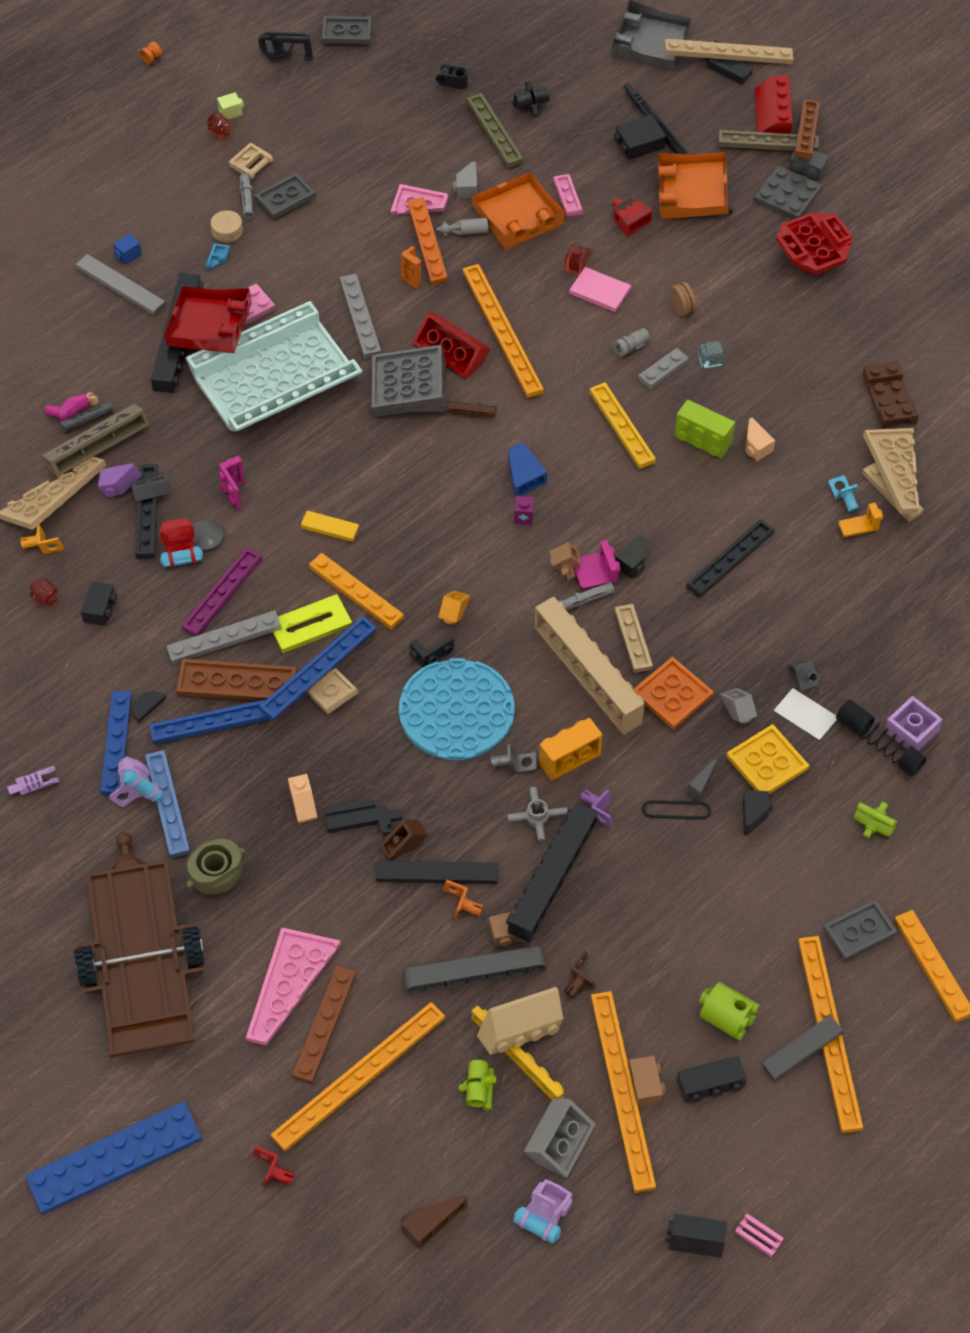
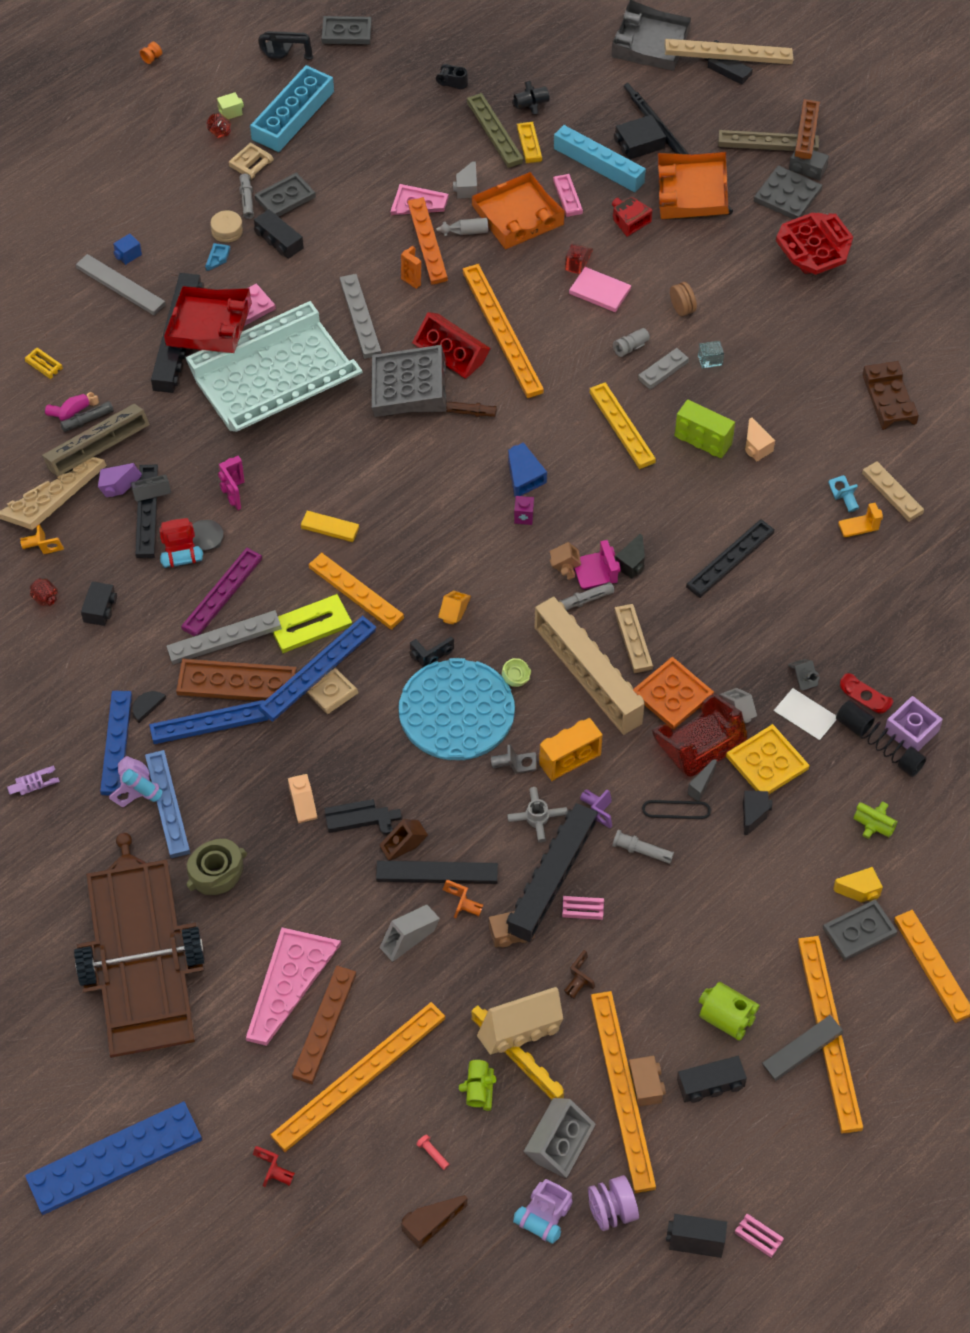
(42, 366): none -> yellow tile
(278, 234): none -> black brick
(292, 108): none -> medium azure brick
(408, 931): none -> light grey slope
(432, 1151): none -> coral piece
(474, 970): dark grey beam -> none
(516, 672): none -> yellowish green hair
(529, 142): none -> yellow tile
(583, 904): none -> bright pink tile
(599, 158): none -> medium azure brick
(616, 1202): none -> lavender wheel
(634, 844): none -> light grey pin
(704, 738): none -> clear red windscreen
(774, 105): red slope -> none
(854, 688): none -> red piece
(859, 885): none -> yellow slope
(897, 464): tan wing -> none

